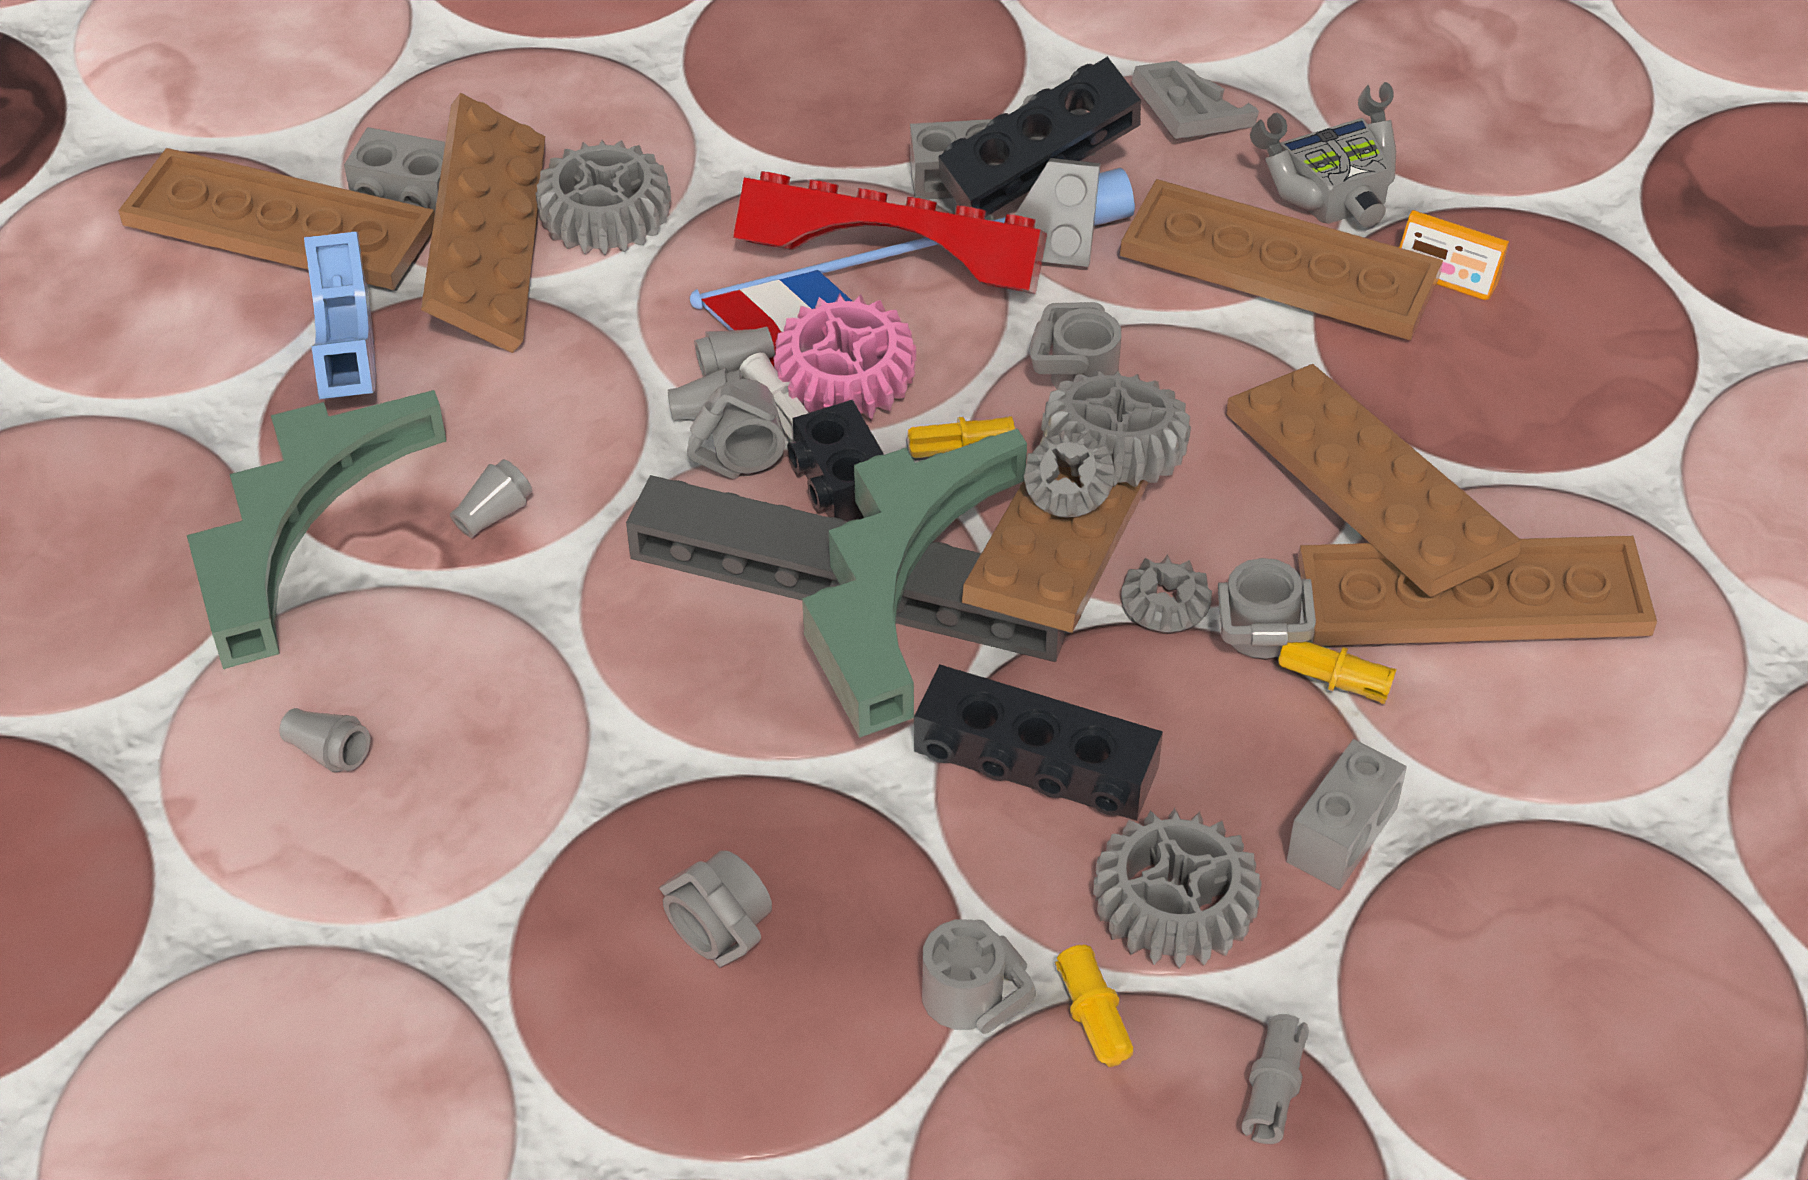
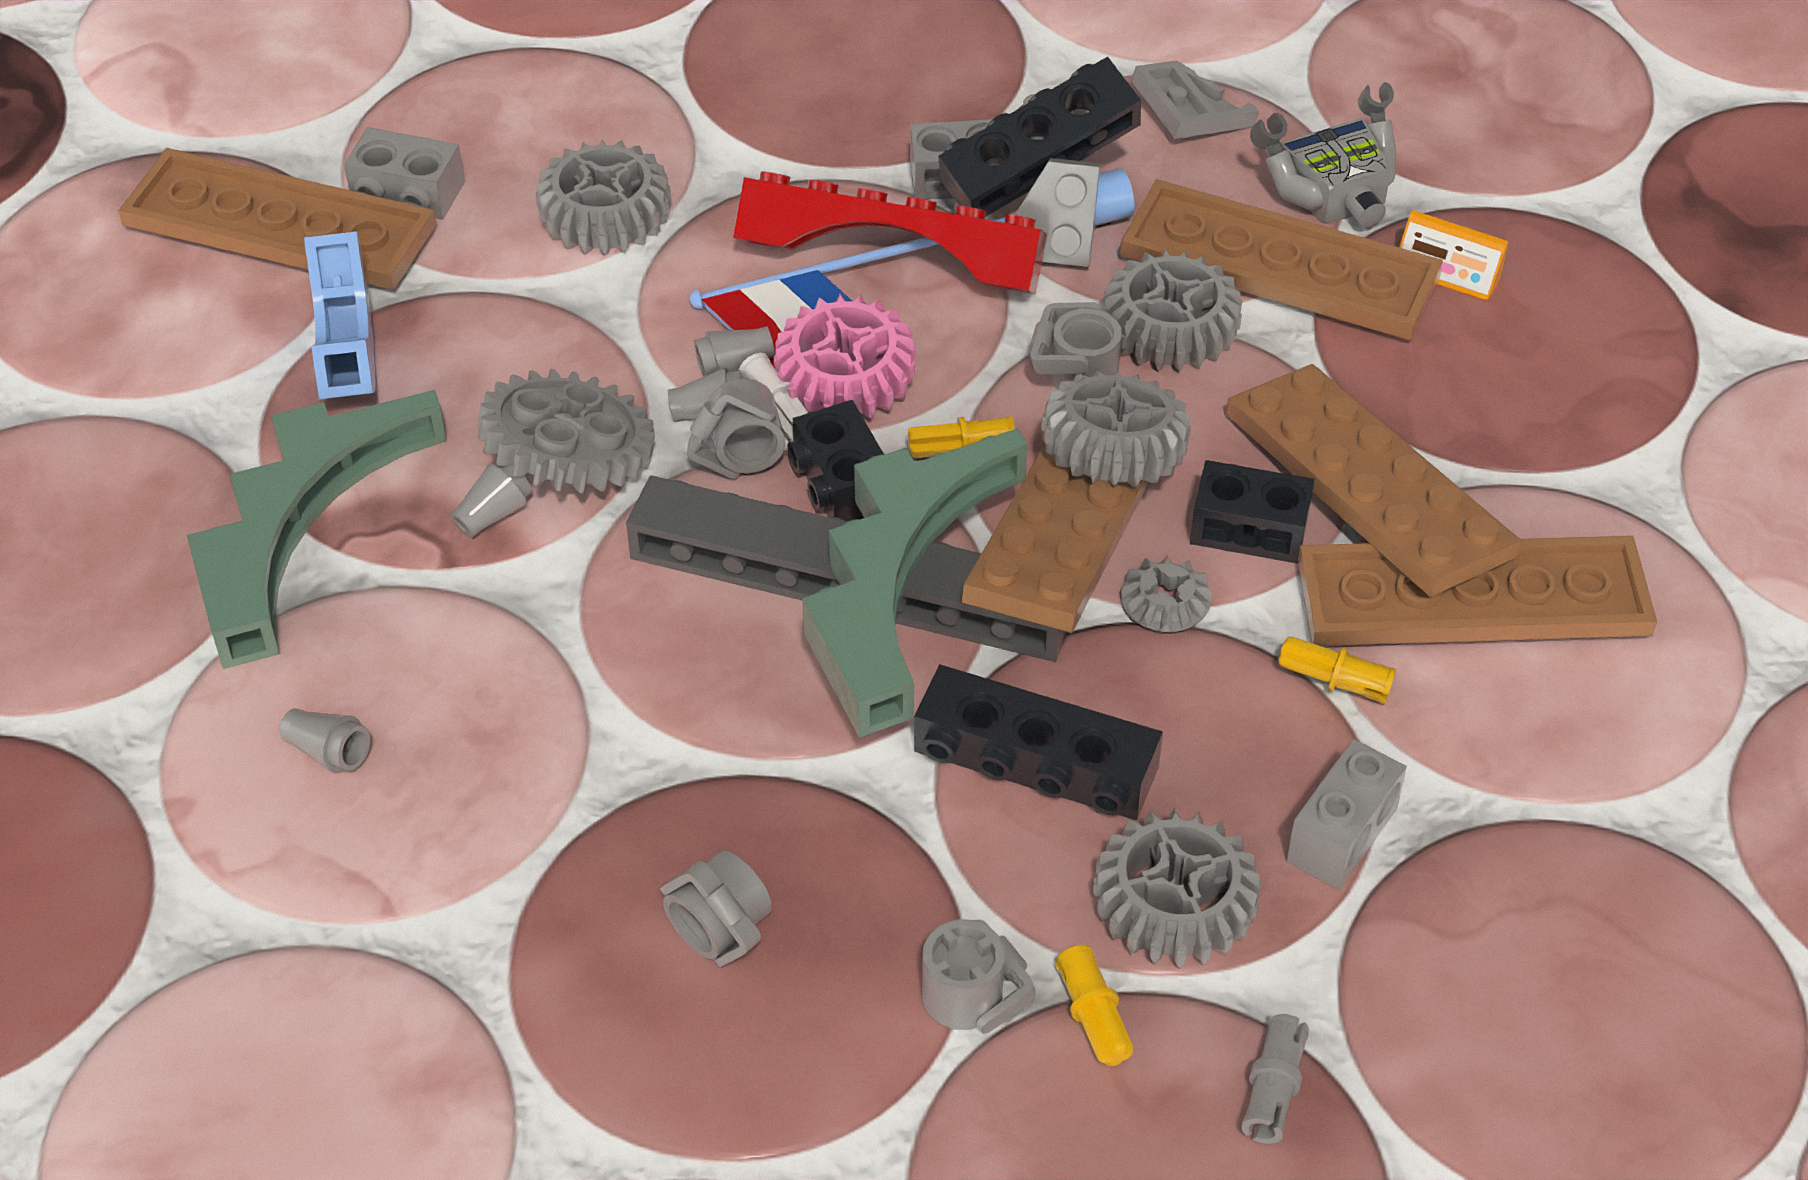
(484, 224): medium nougat plate -> none
(565, 430): none -> light grey gear
(1062, 496): light grey gear -> none
(1173, 309): none -> light grey gear
(1251, 511): none -> black brick
(1264, 608): light grey piece -> none

